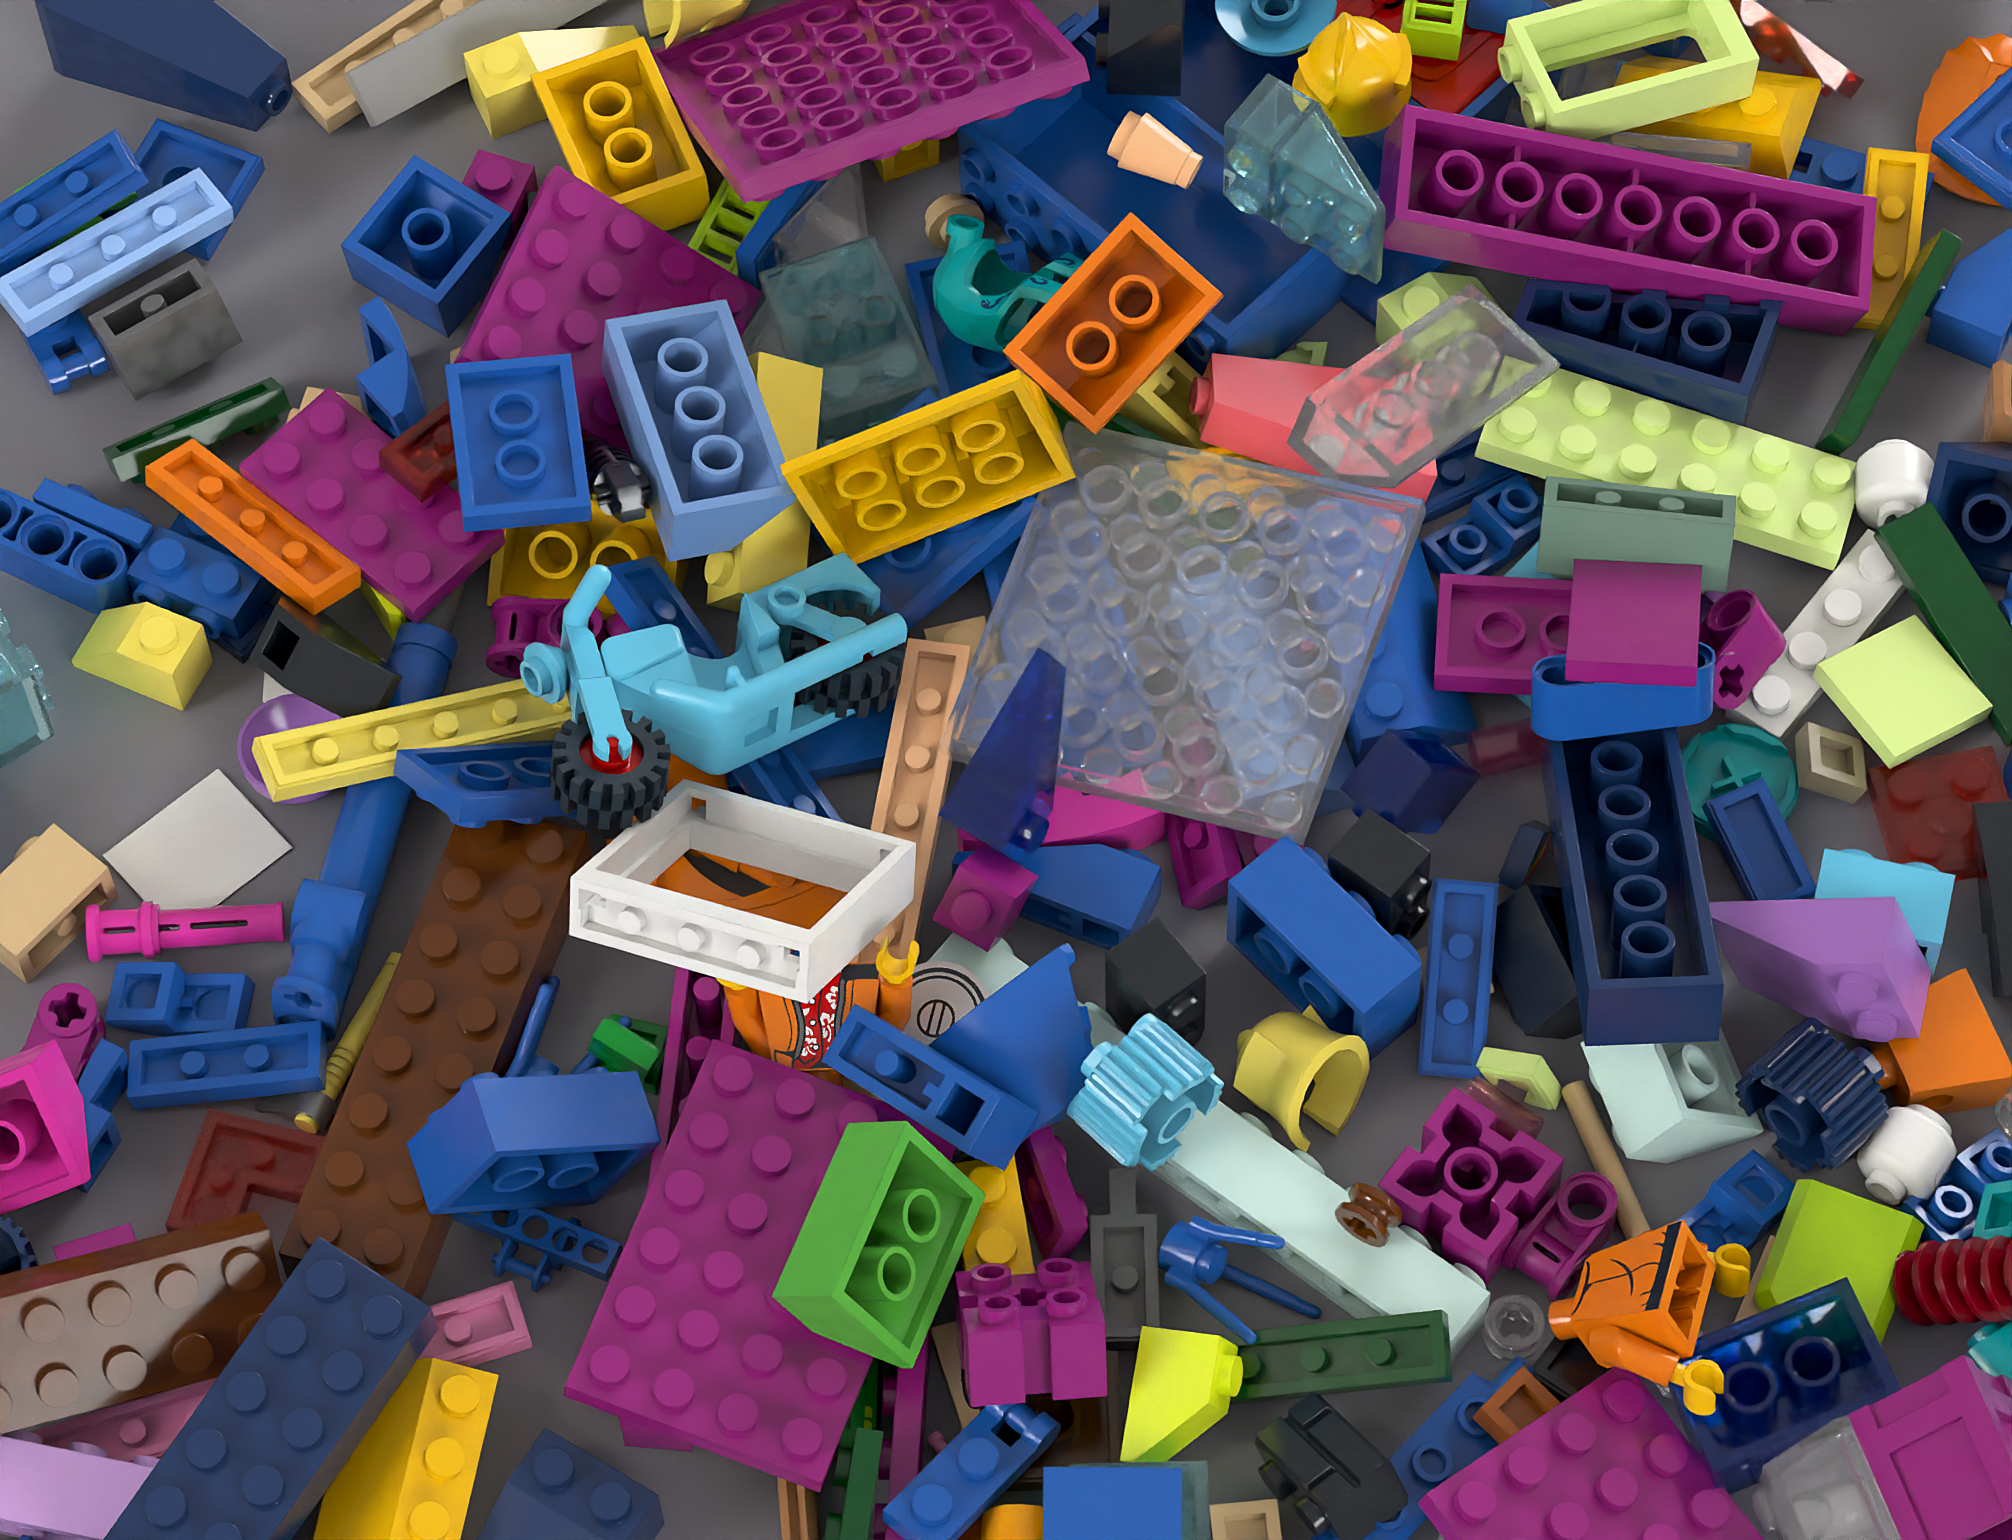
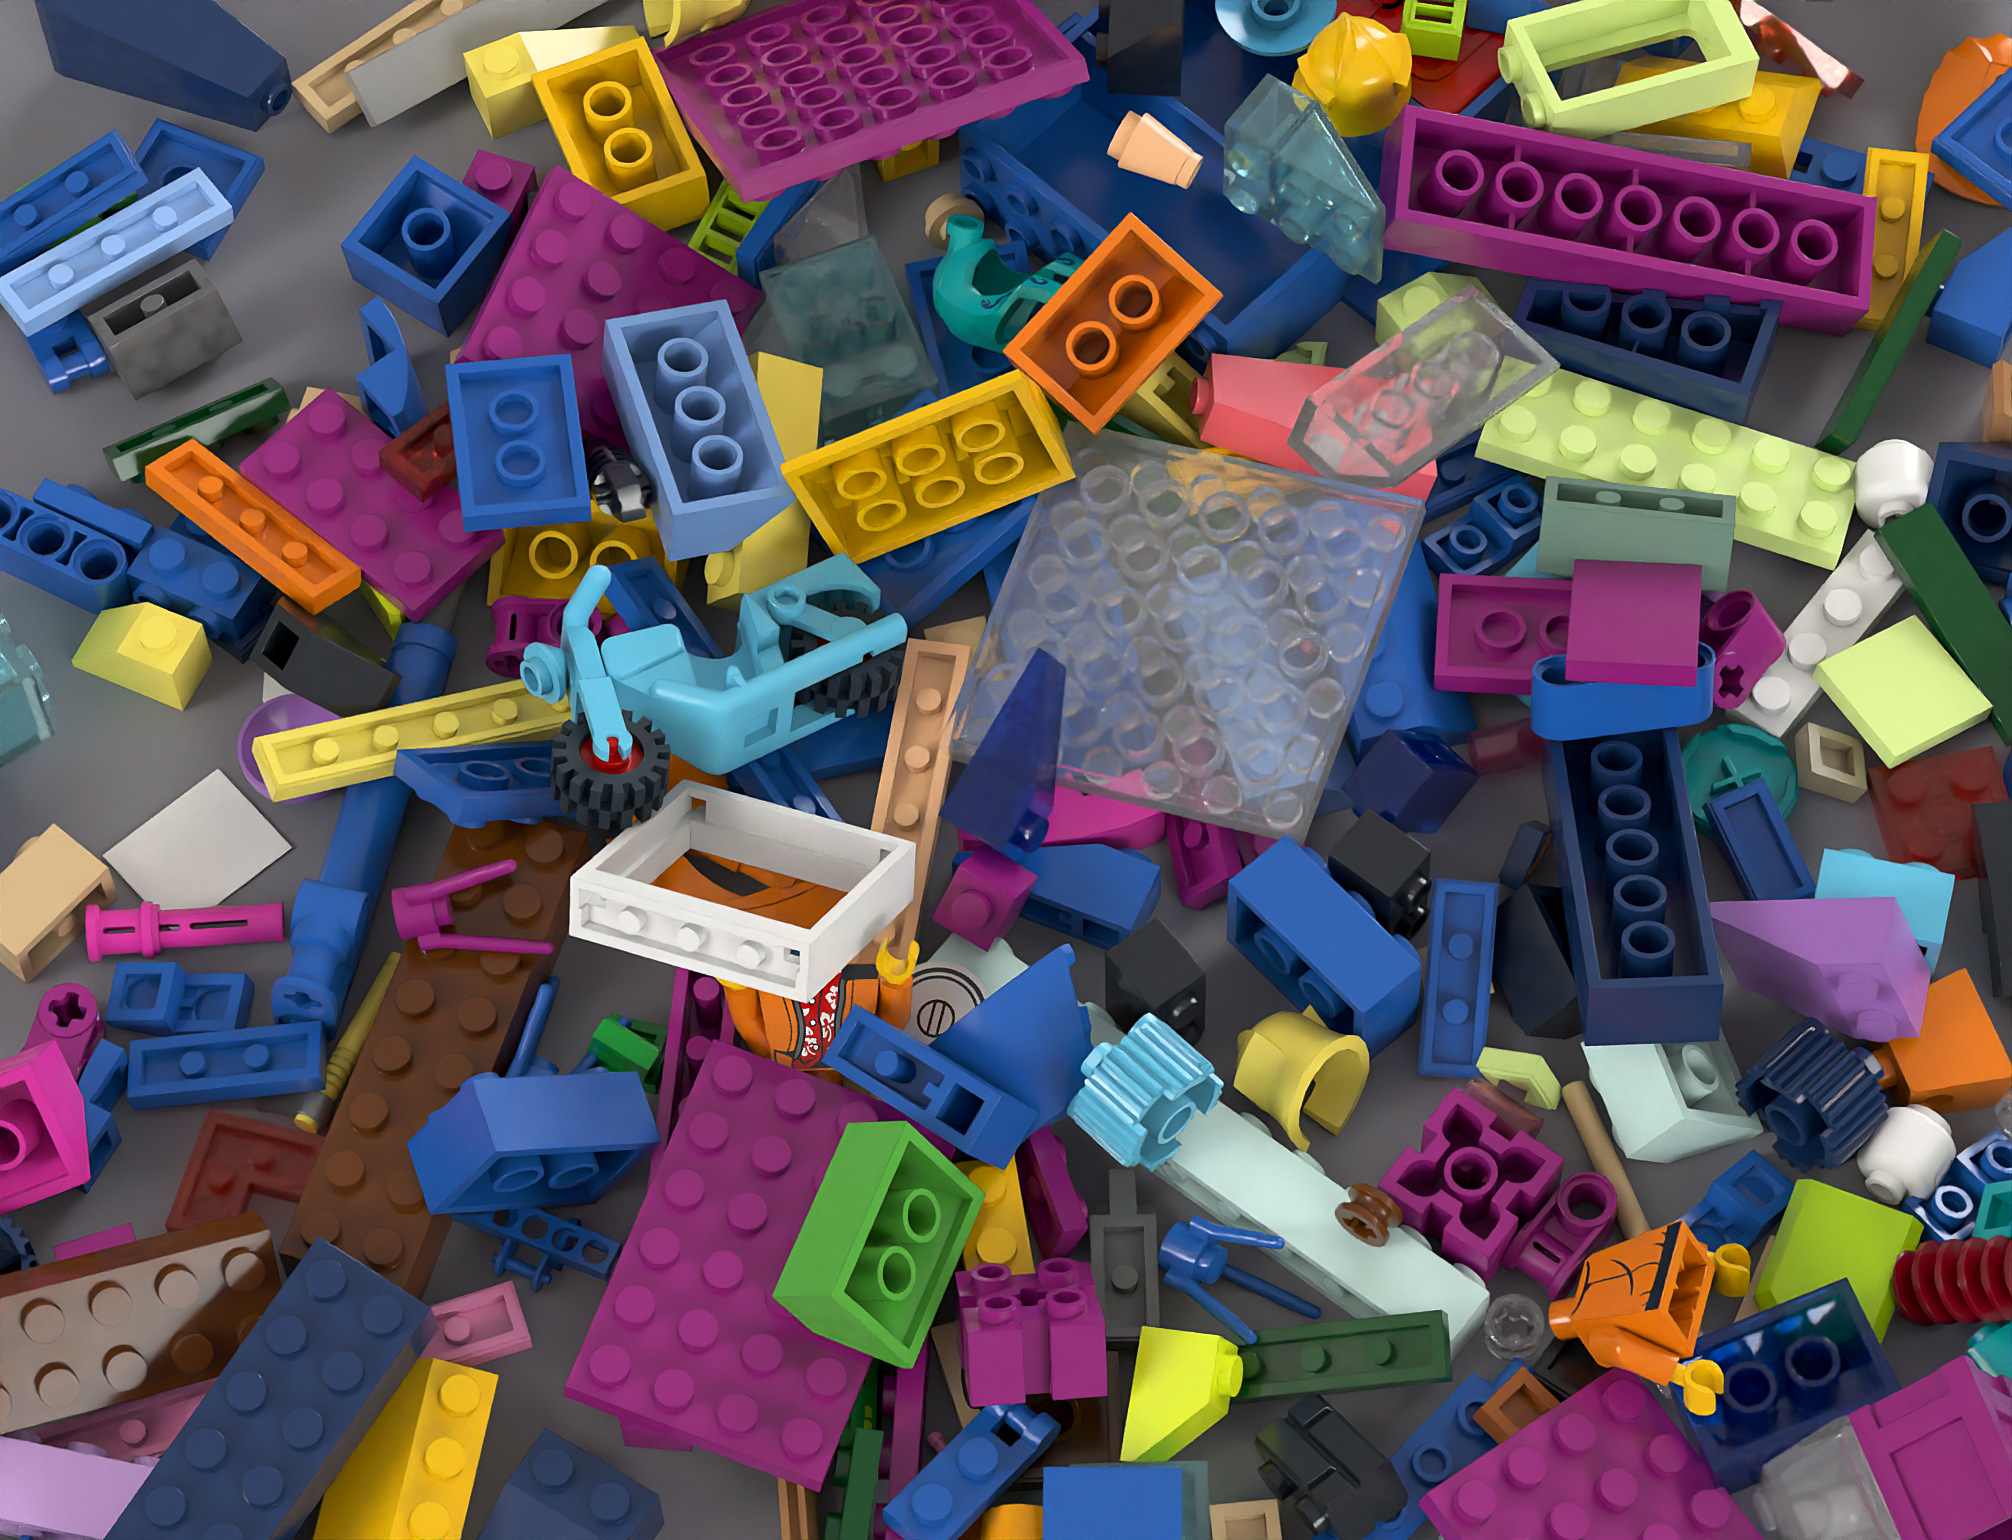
(426, 907): none -> magenta plant

